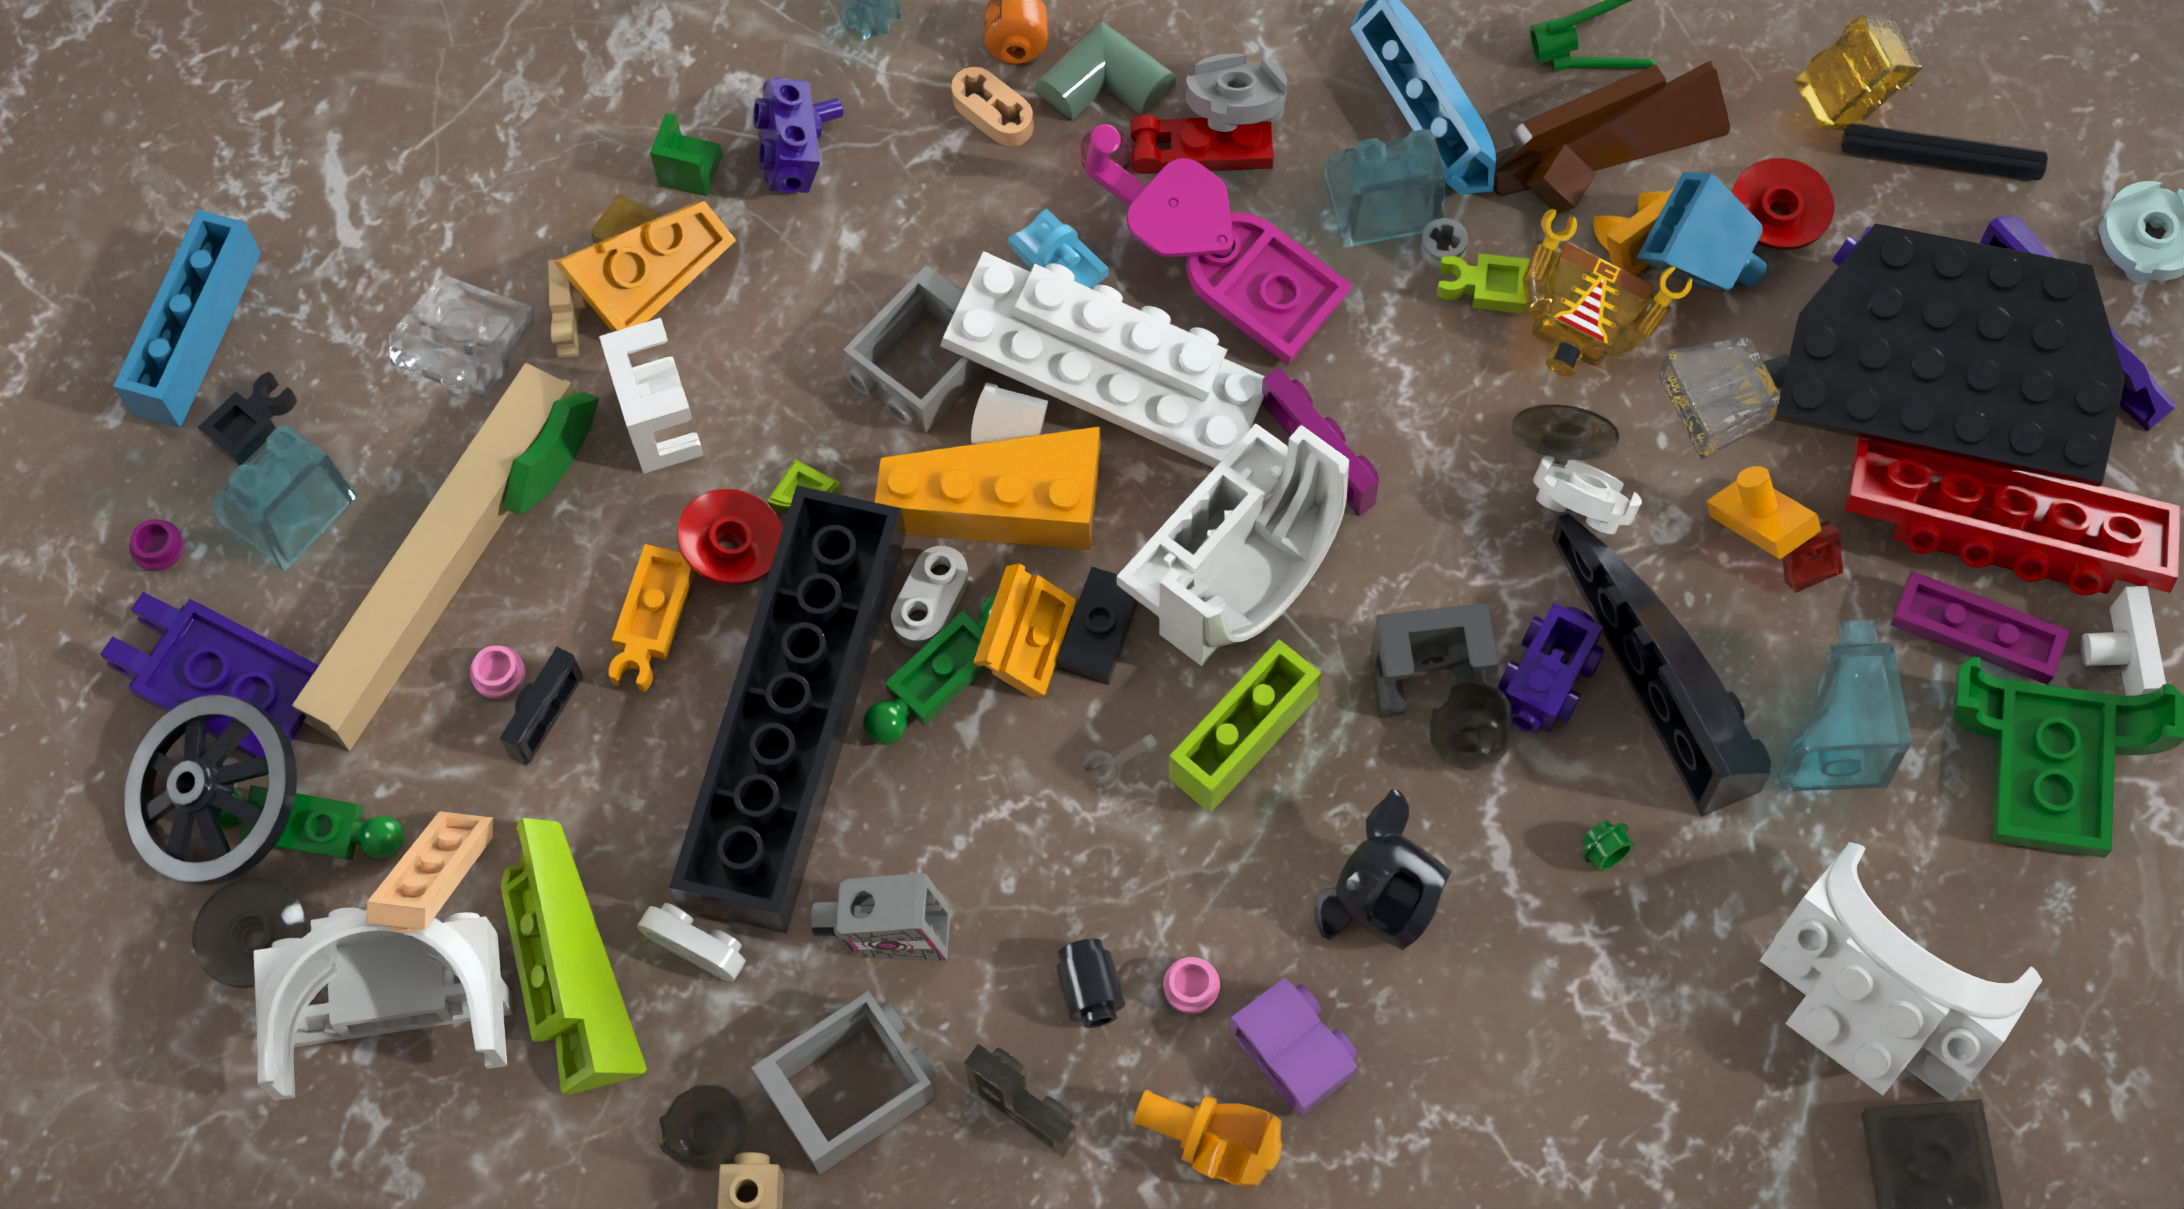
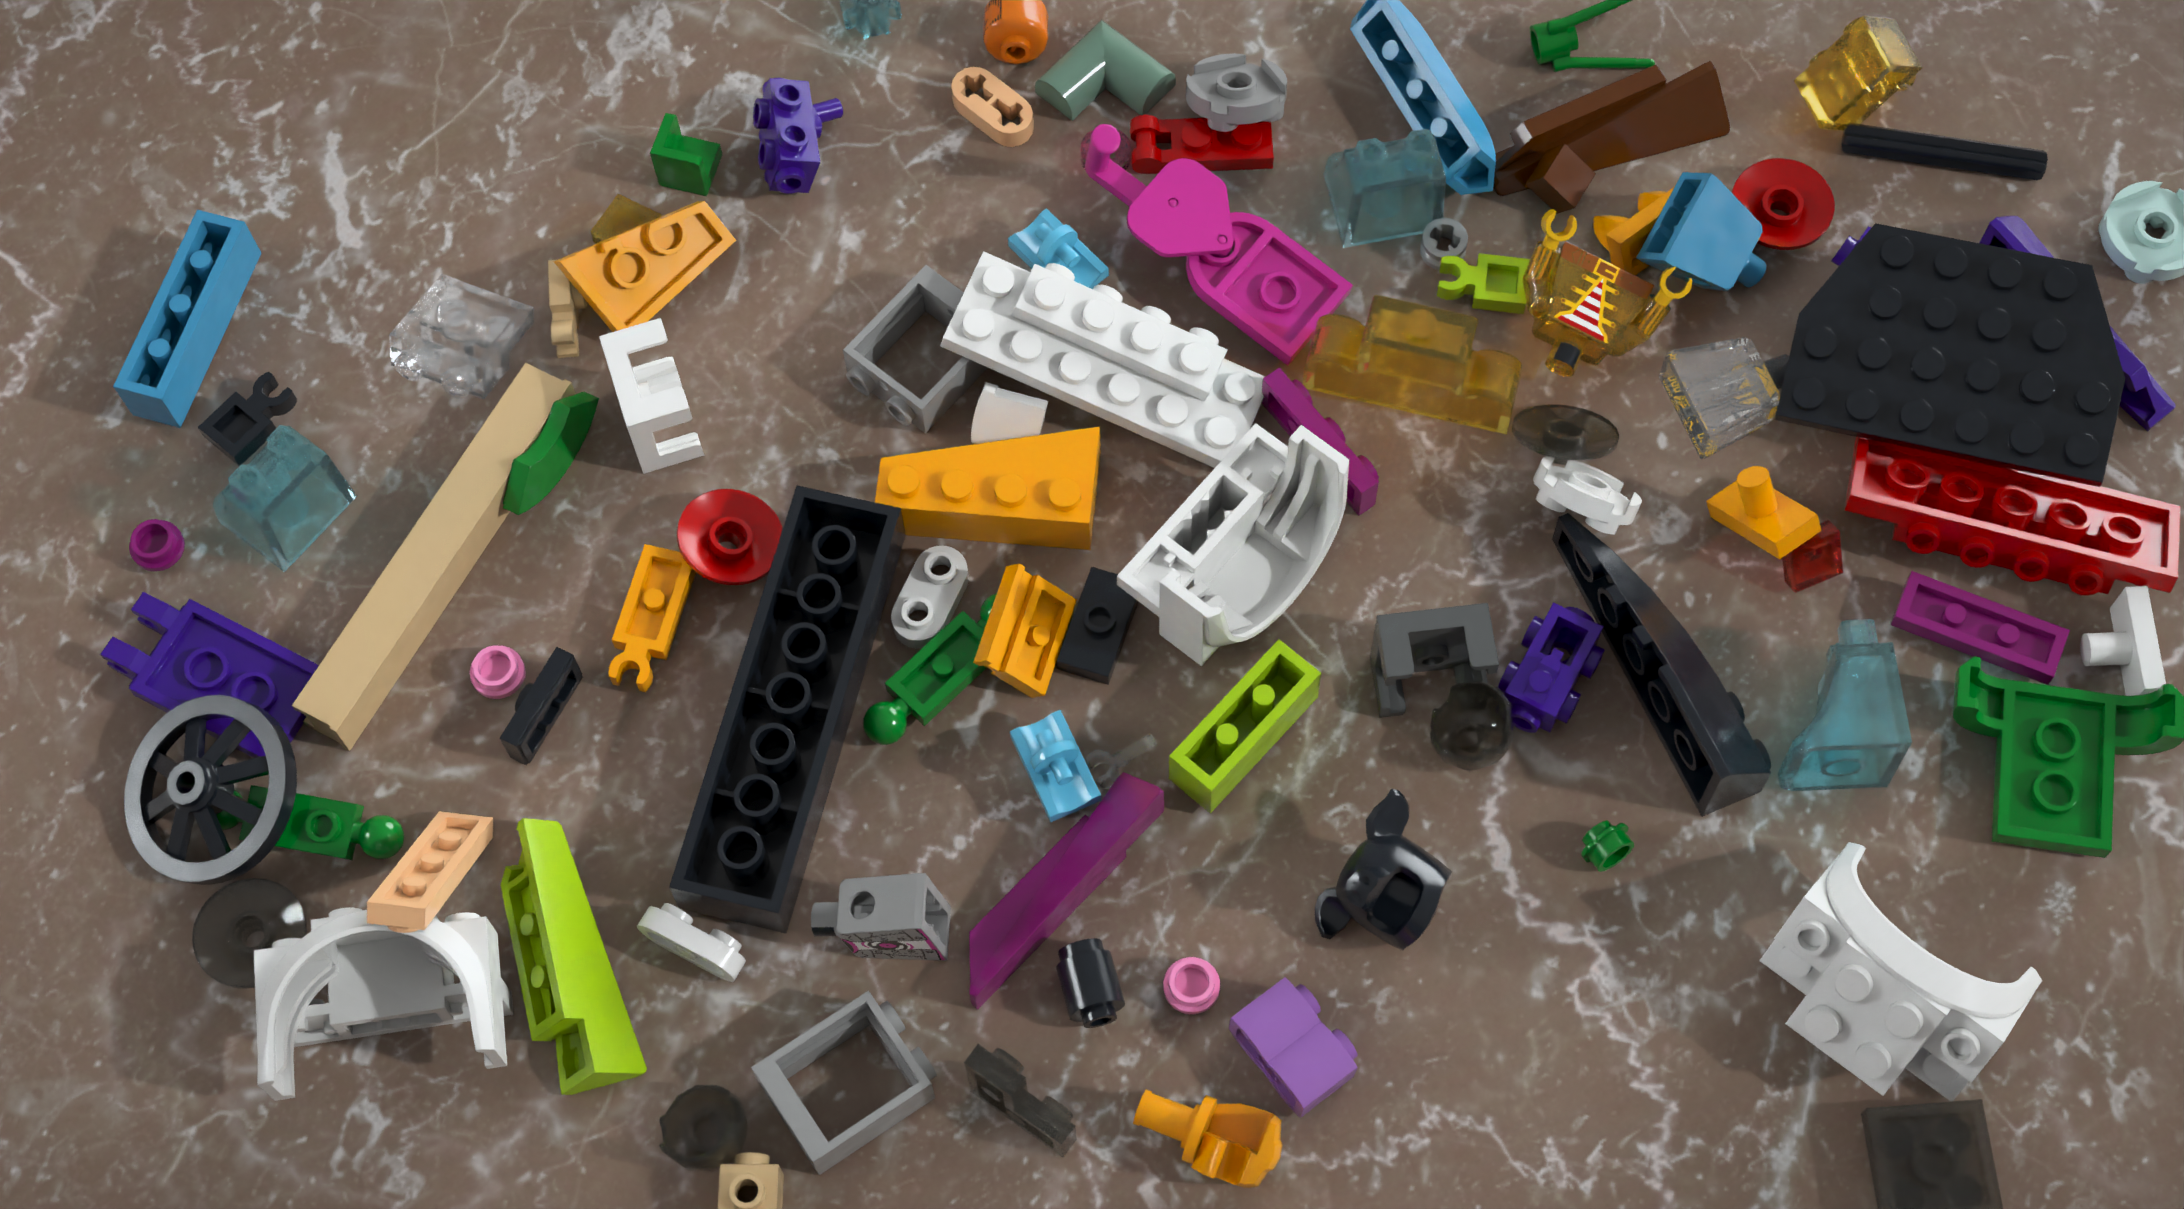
(803, 476): lime tile -> none
(1055, 766): none -> medium azure hips
(1059, 884): none -> magenta wedge
(1414, 363): none -> clear yellow brick

